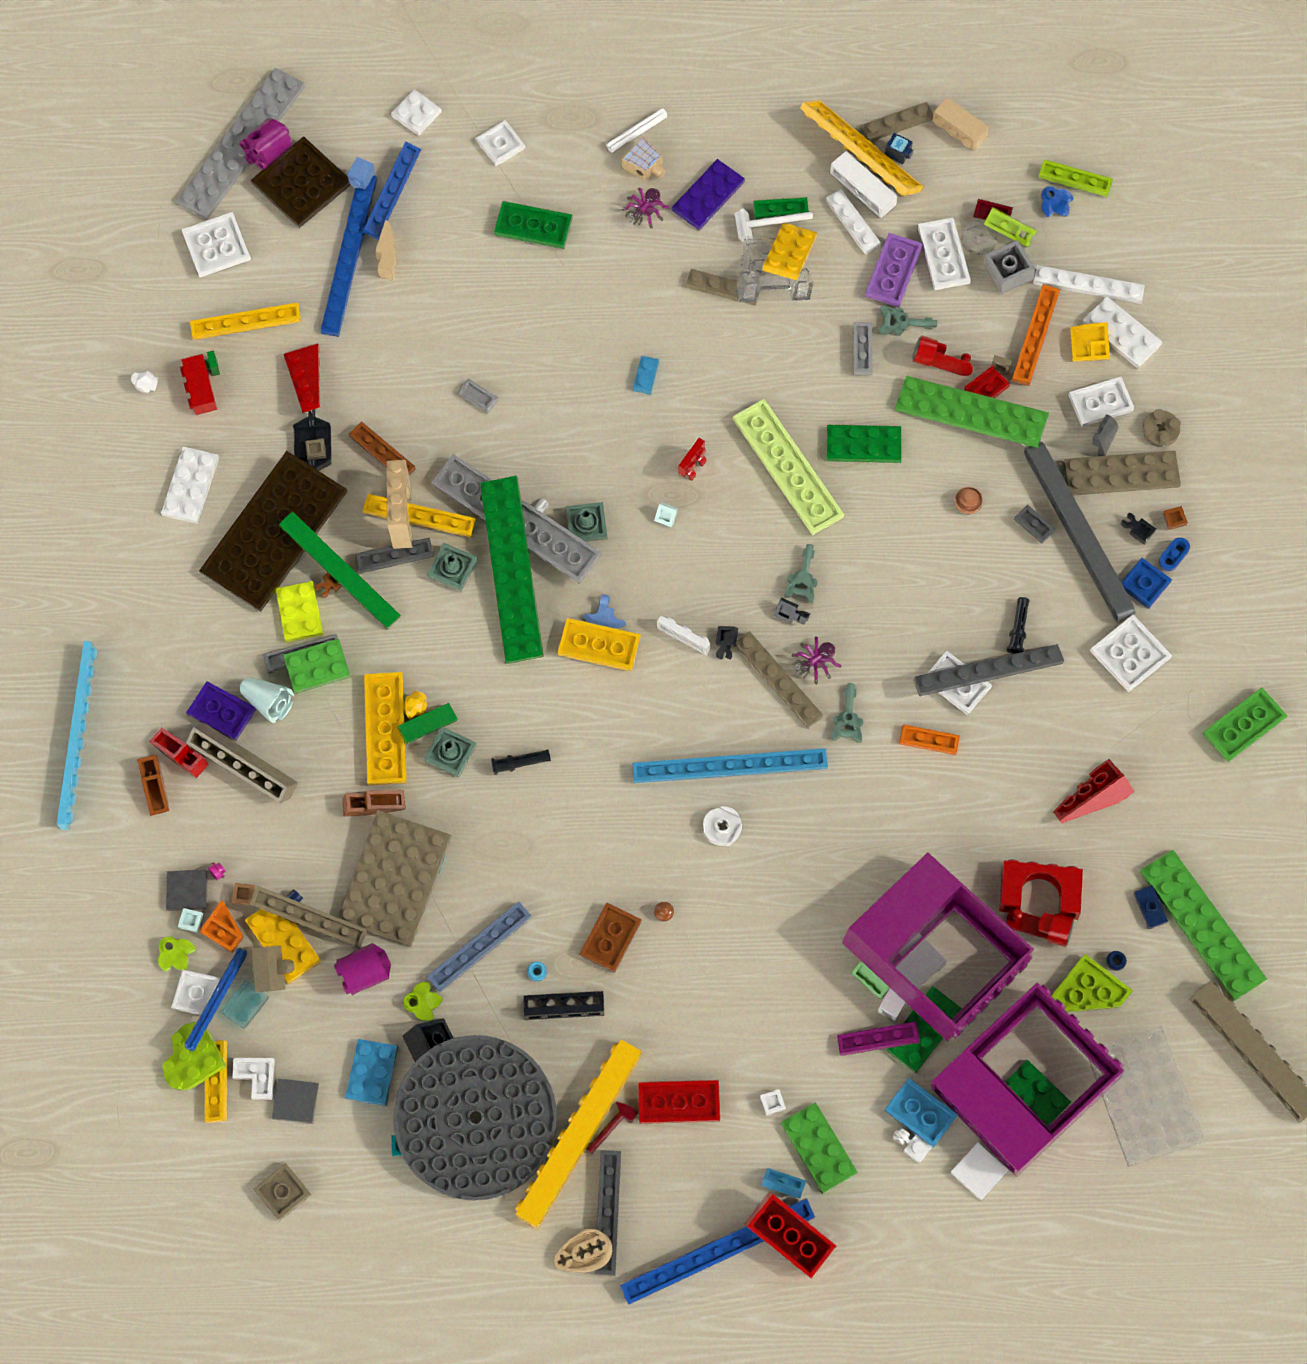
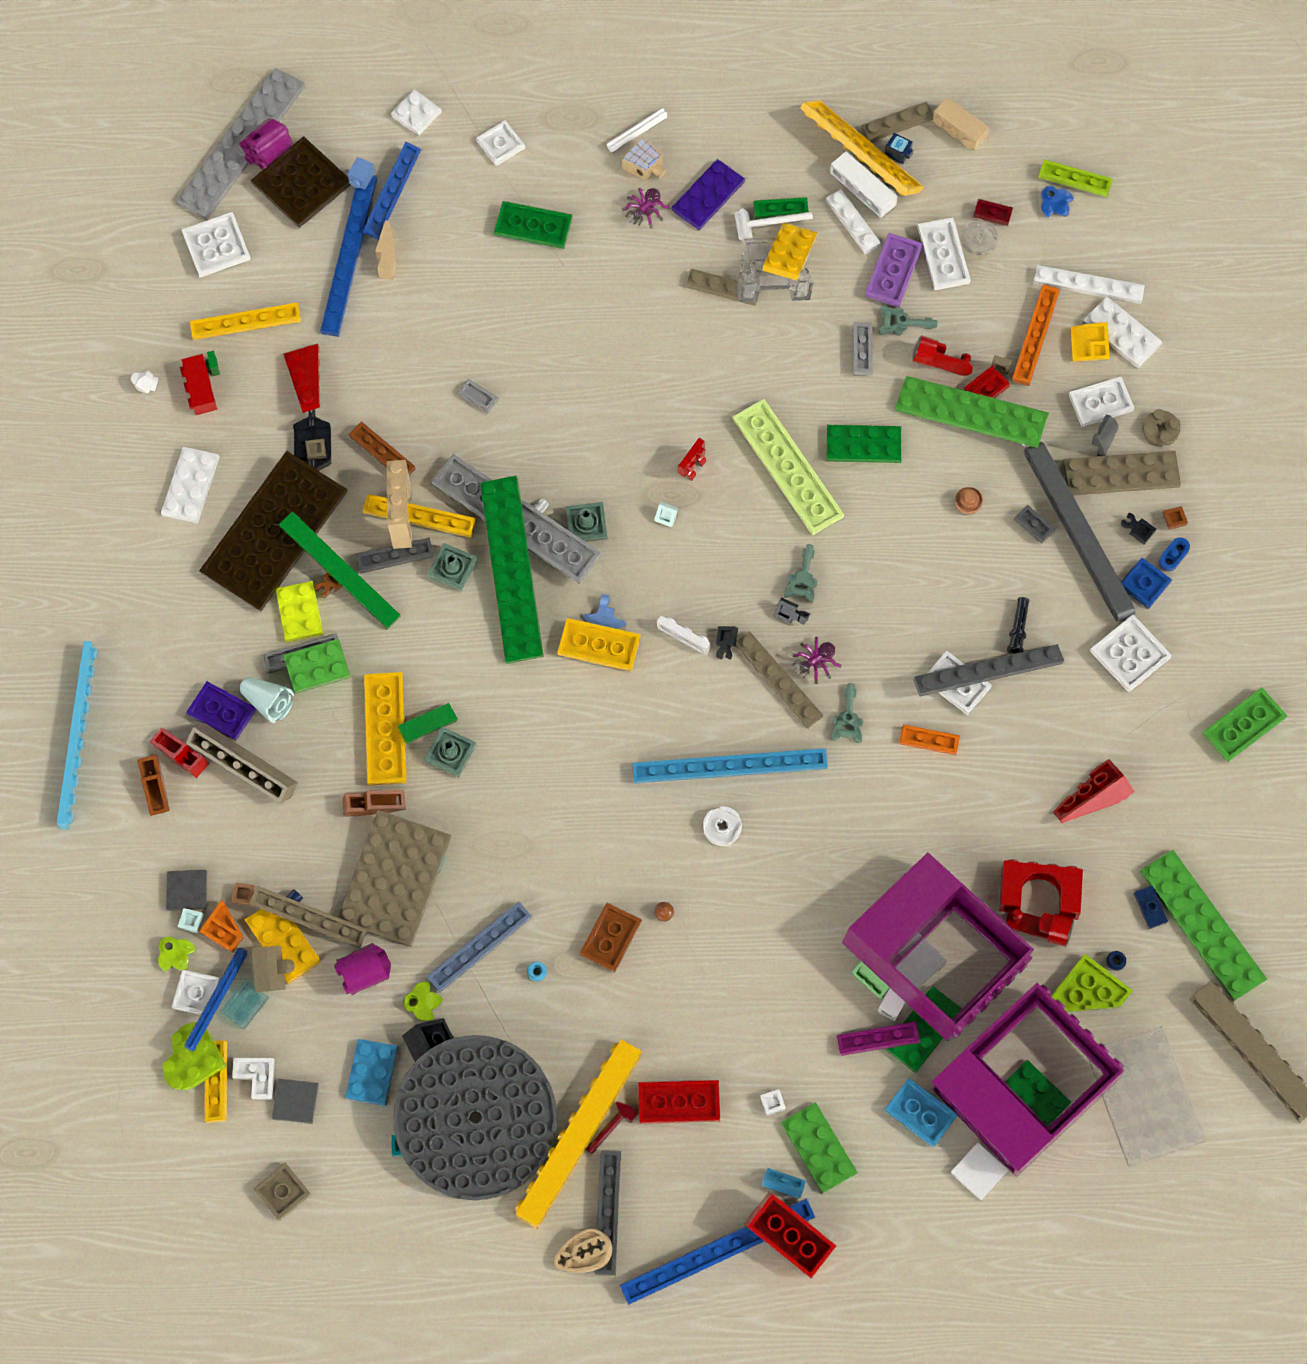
(217, 870): dark pink plate -> none
(415, 704): yellow rock -> none
(510, 762): black pin -> none
(564, 1010): black fence -> none
(646, 375): dark azure plate -> none
(916, 1148): white plate -> none
(1009, 227): lime plate -> none
(1009, 267): light grey brick -> none

